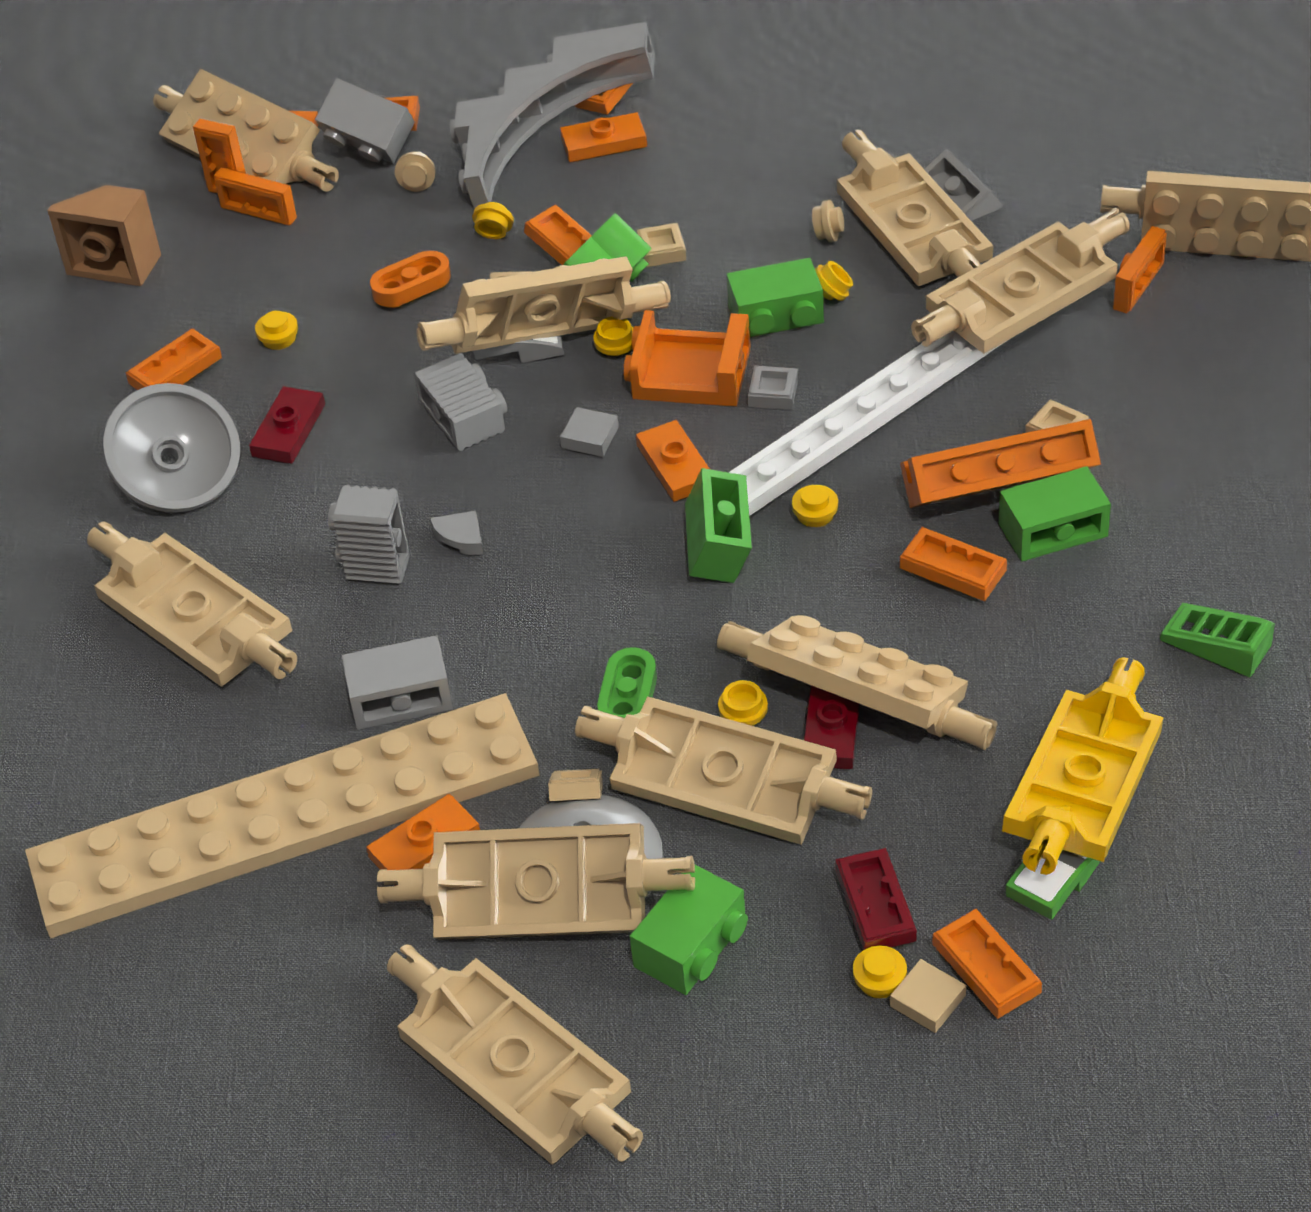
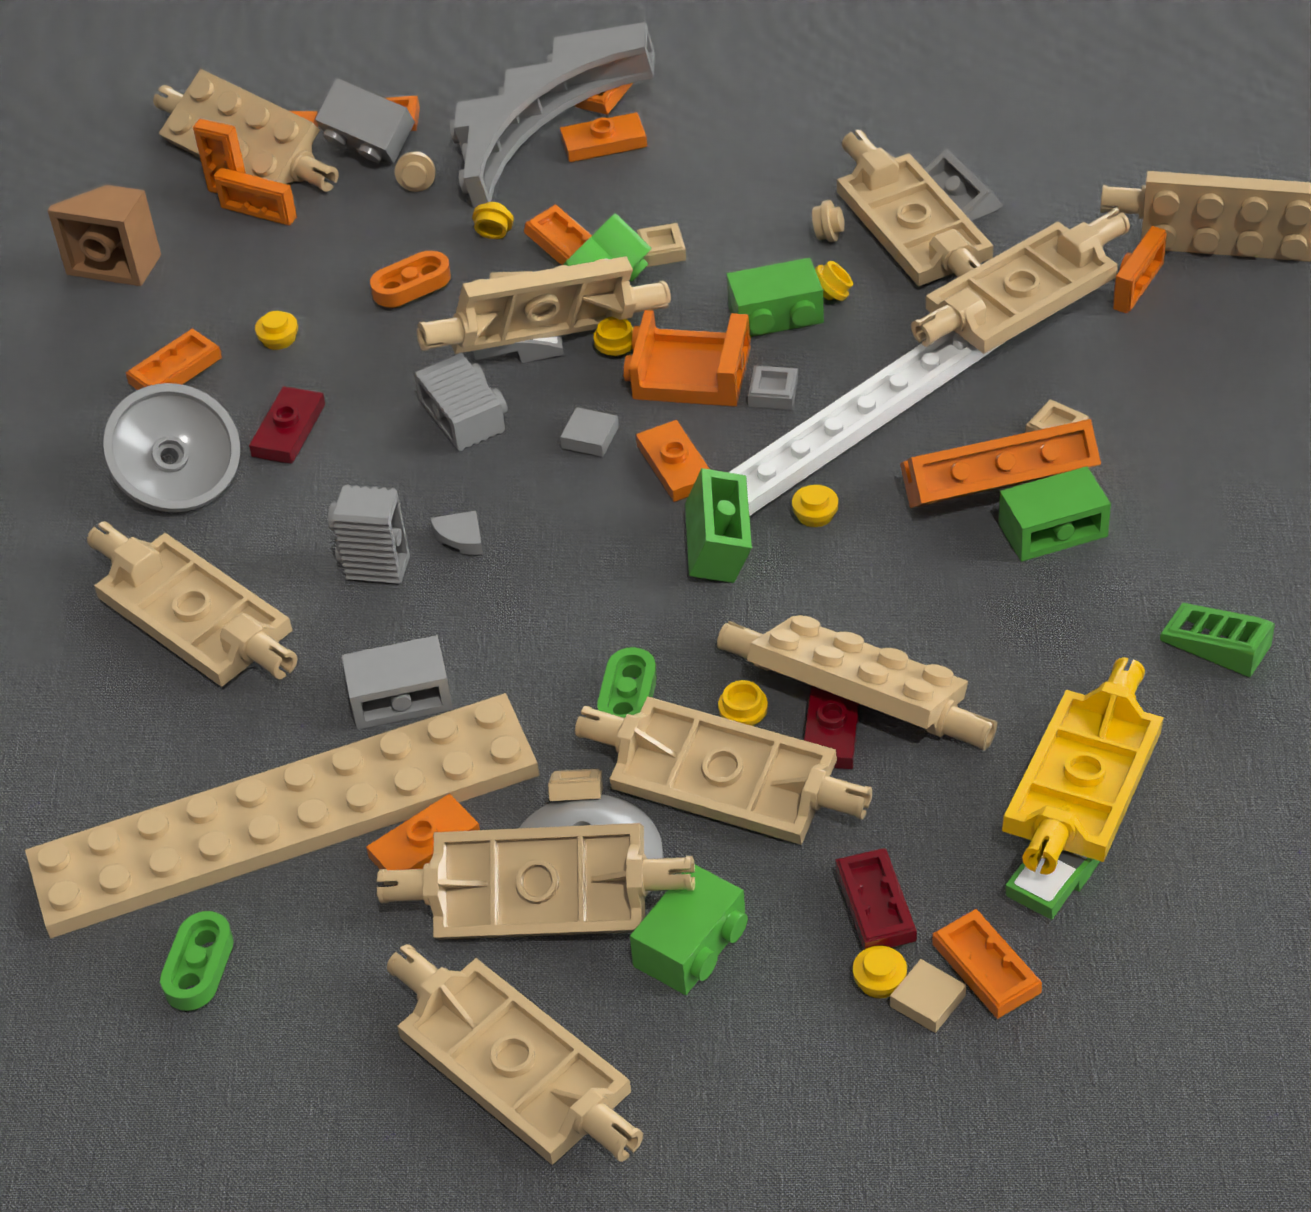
(196, 965): none -> bright green plate
(953, 563): orange plate -> none

